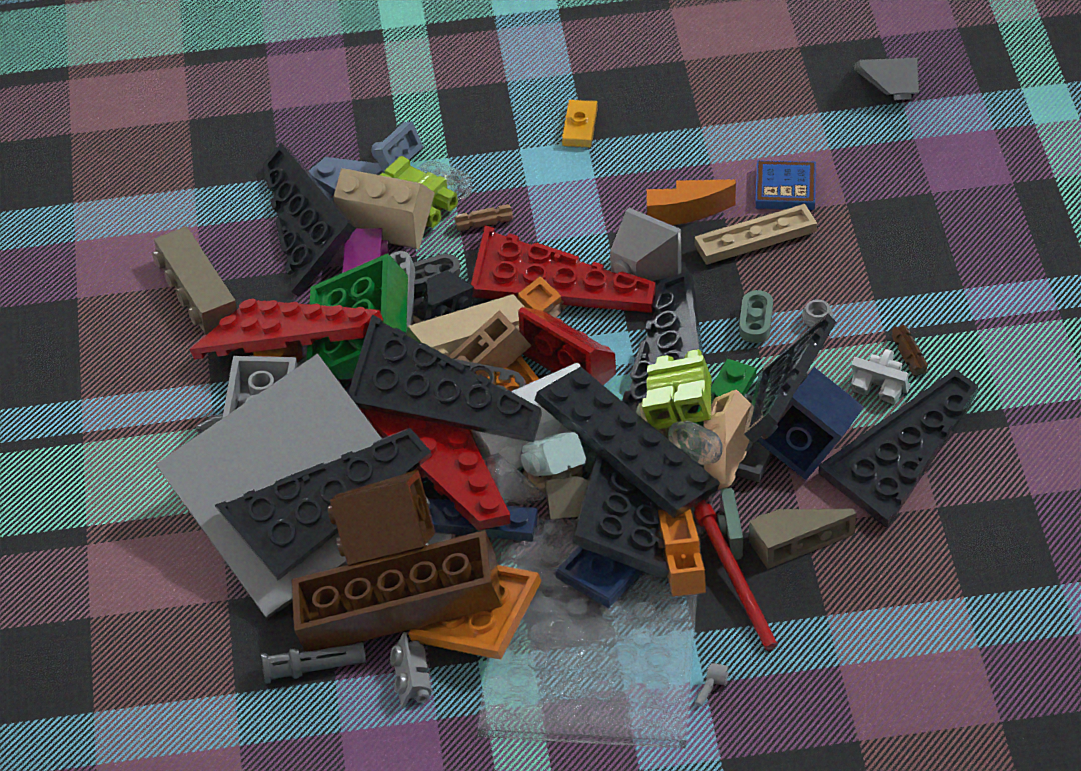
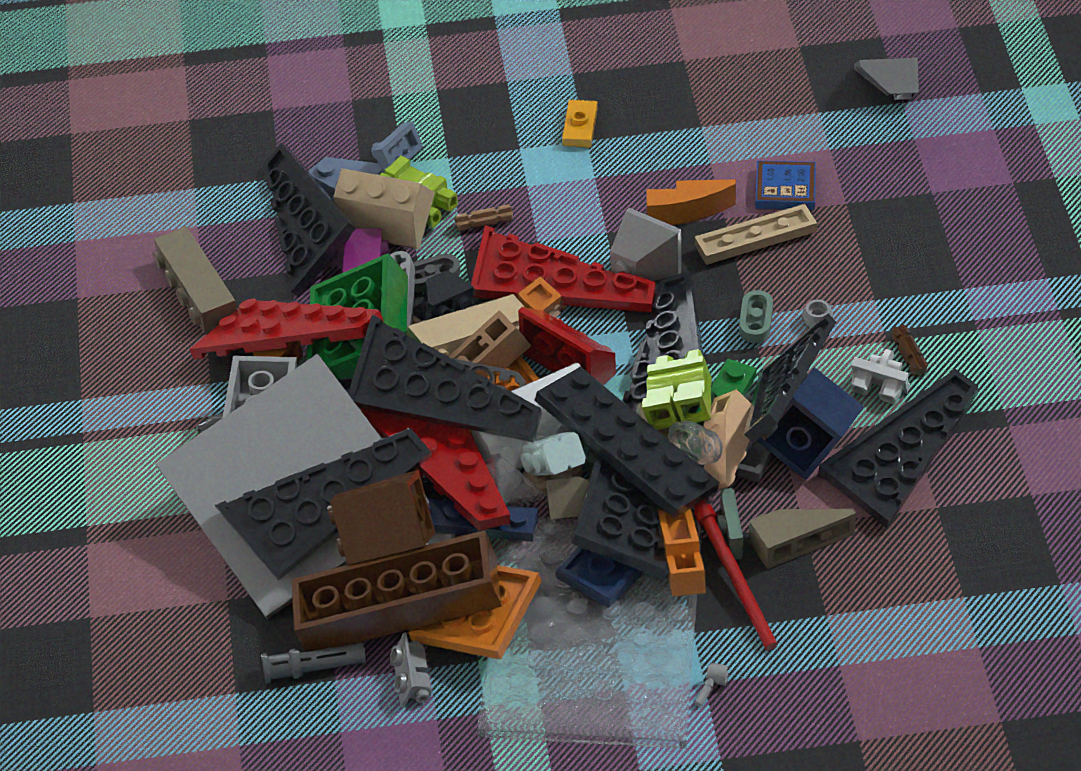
(456, 180): clear plate -> none

